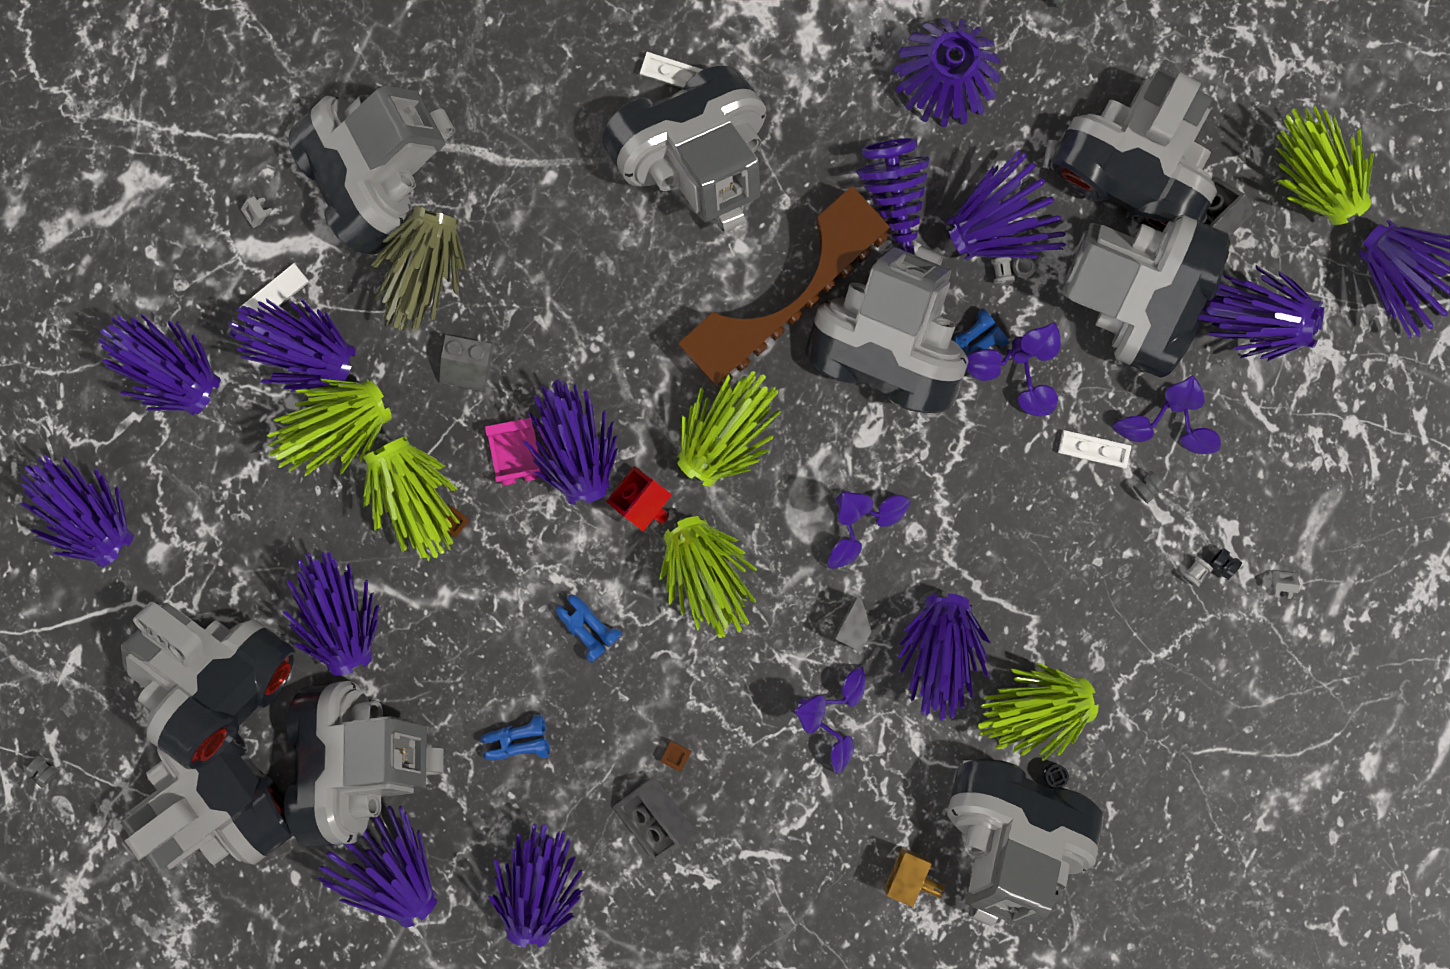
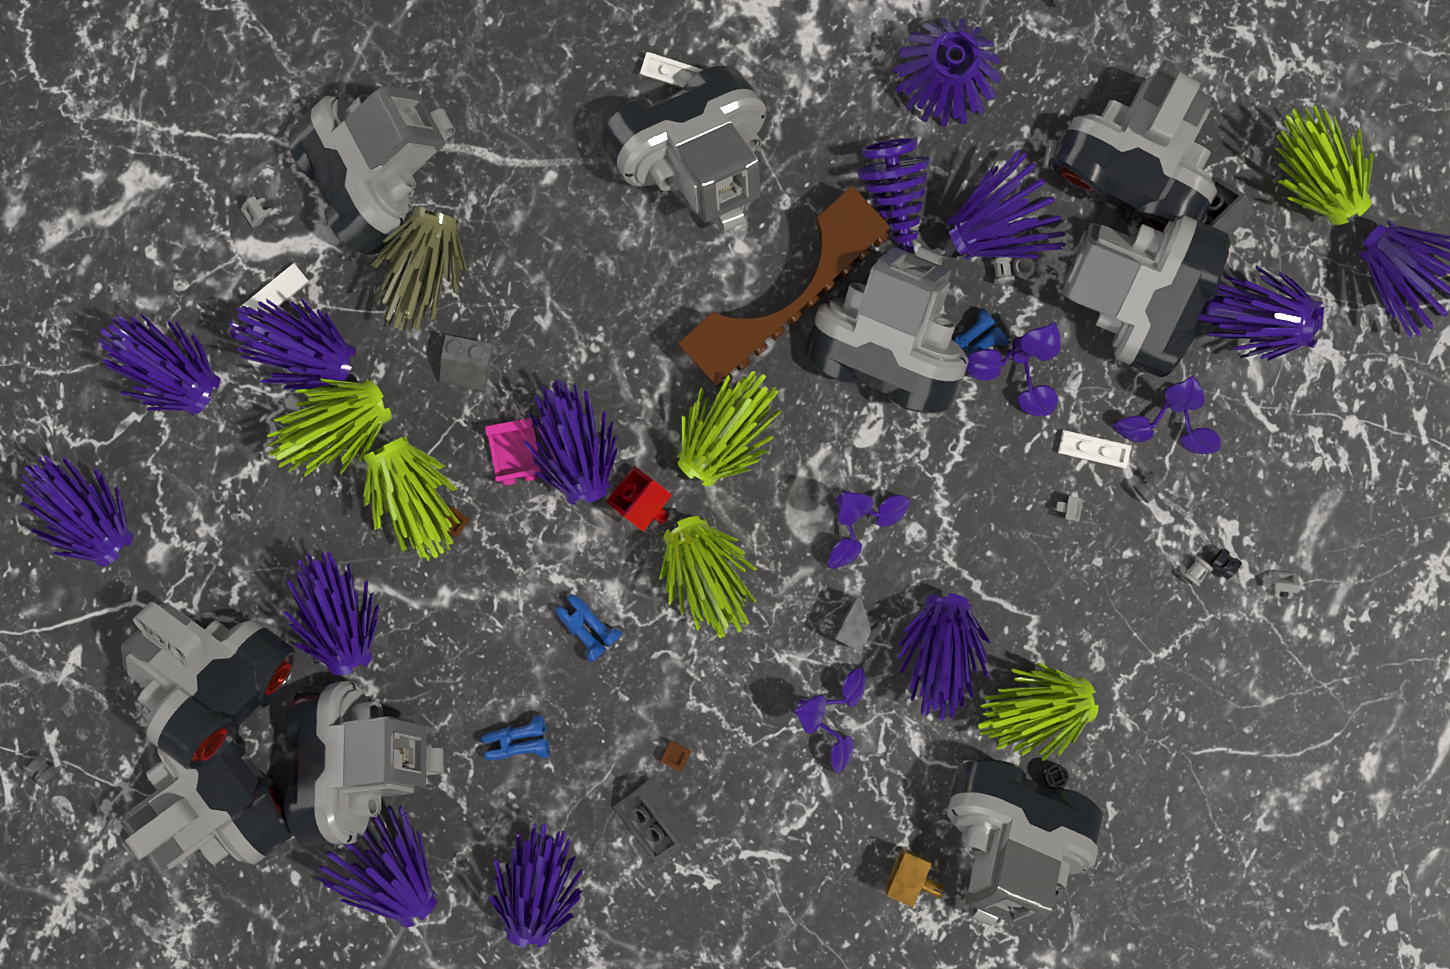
(1072, 508): none -> light grey tile

